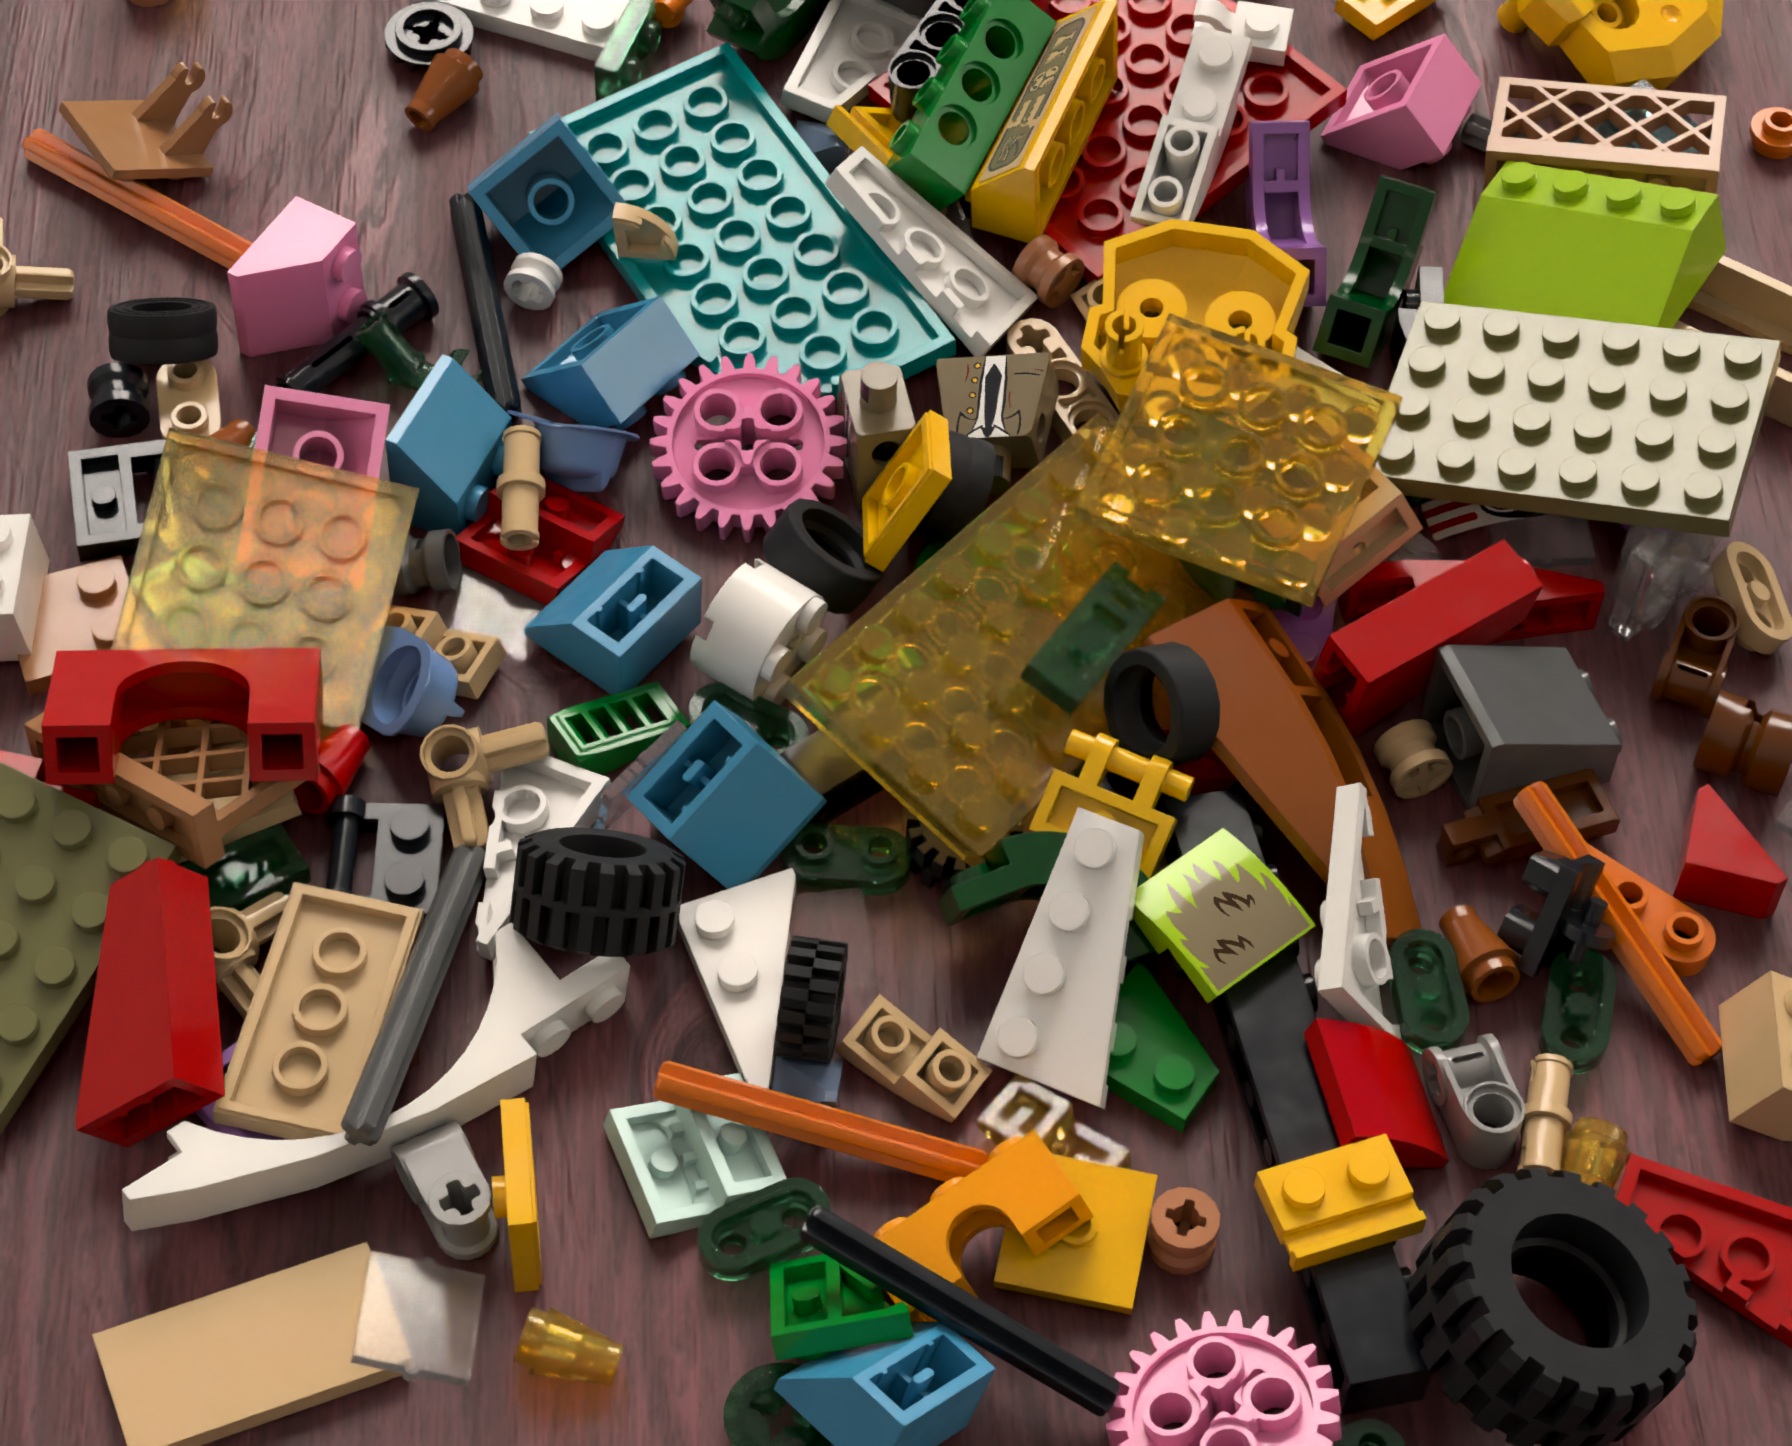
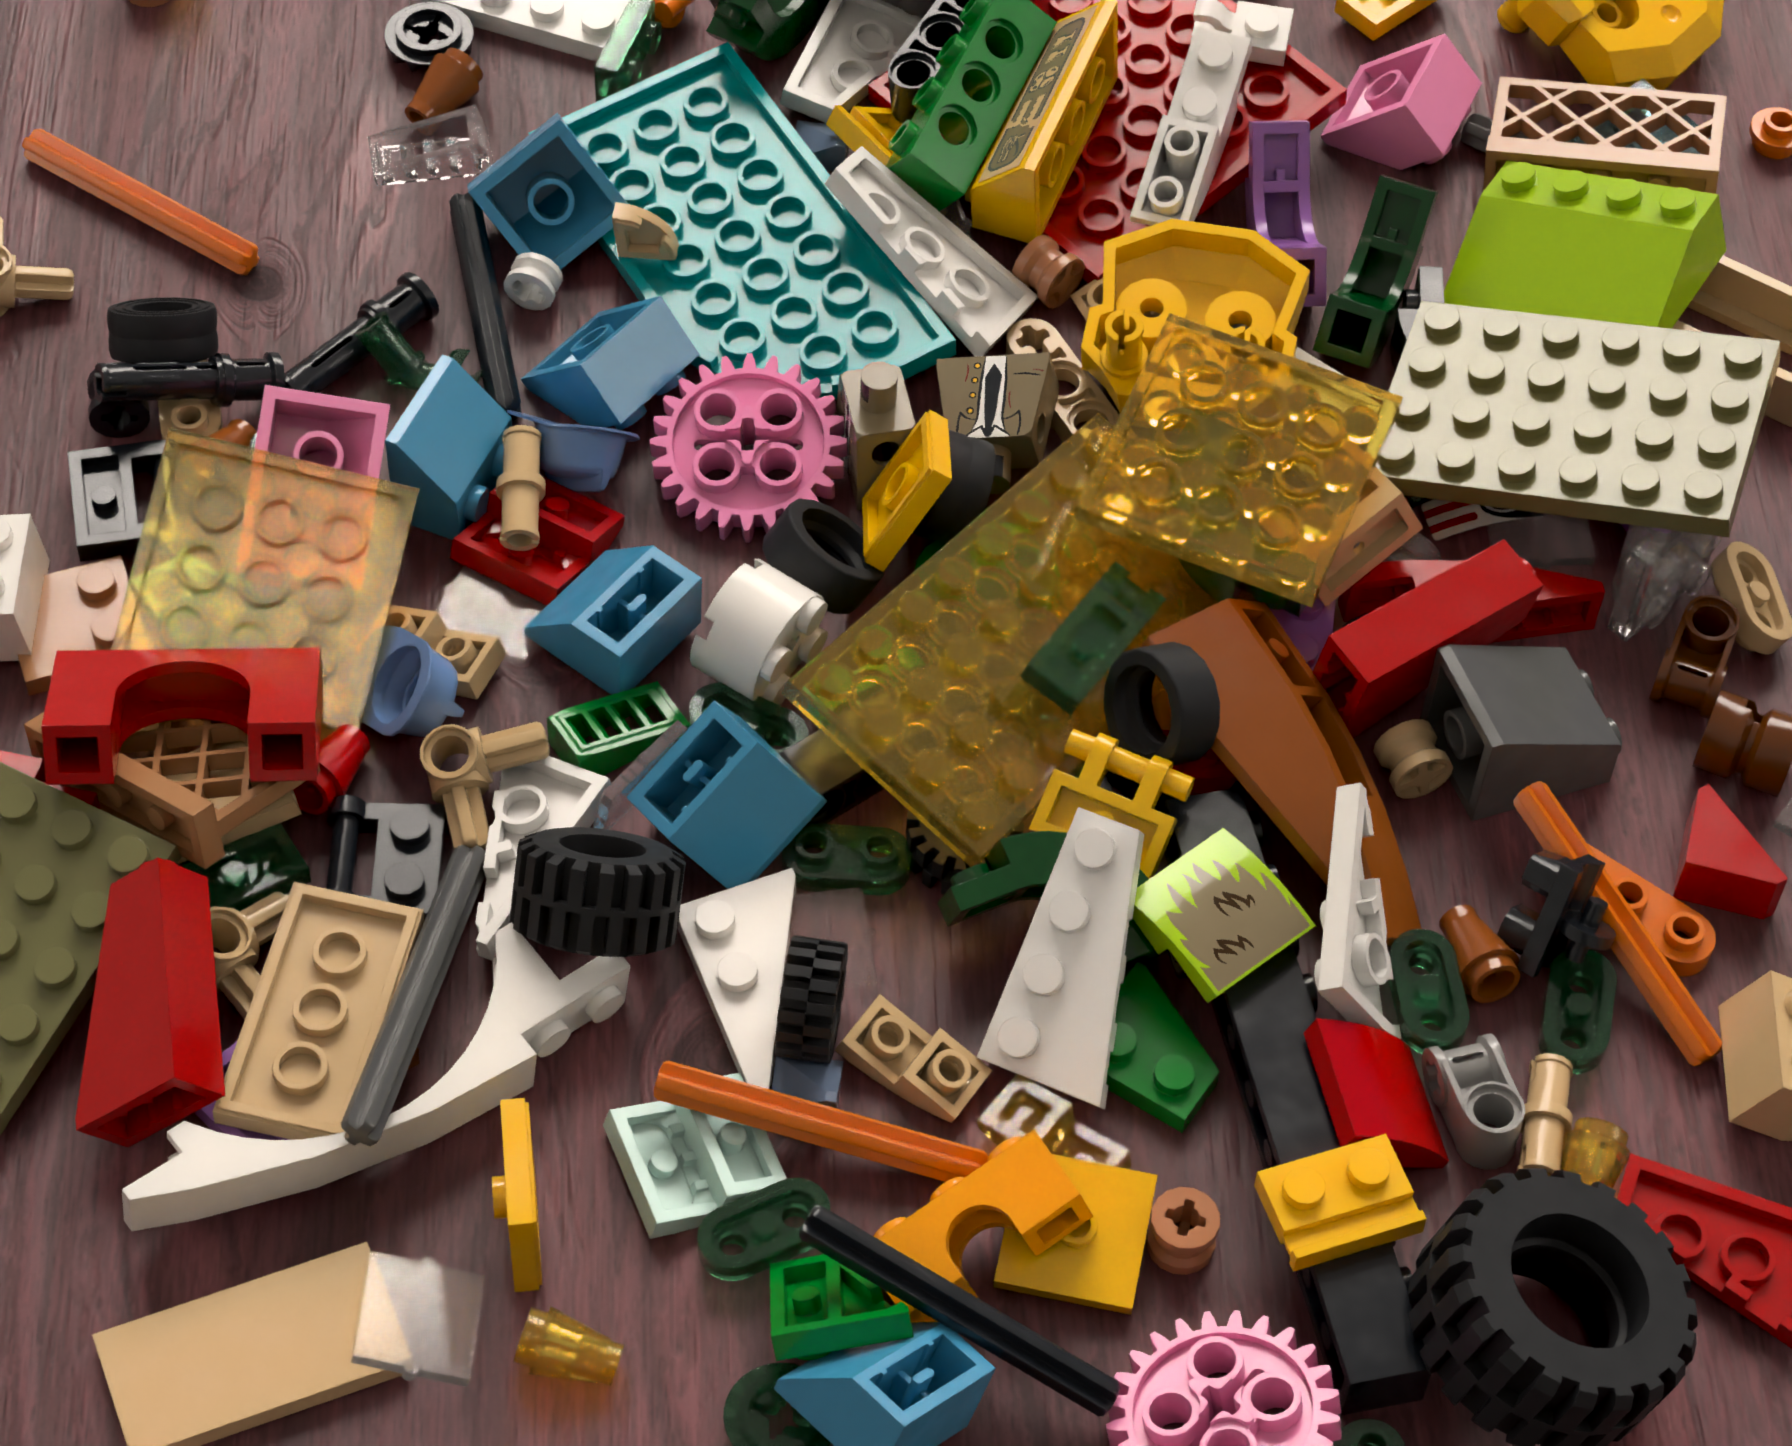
(141, 136): medium nougat plate -> none
(218, 380): none -> black pin
(297, 281): bright pink slope -> none
(430, 562): dark grey wheel -> none
(449, 1190): light grey piece -> none
(465, 153): none -> clear slope
(1500, 834): reddish brown hinge -> none

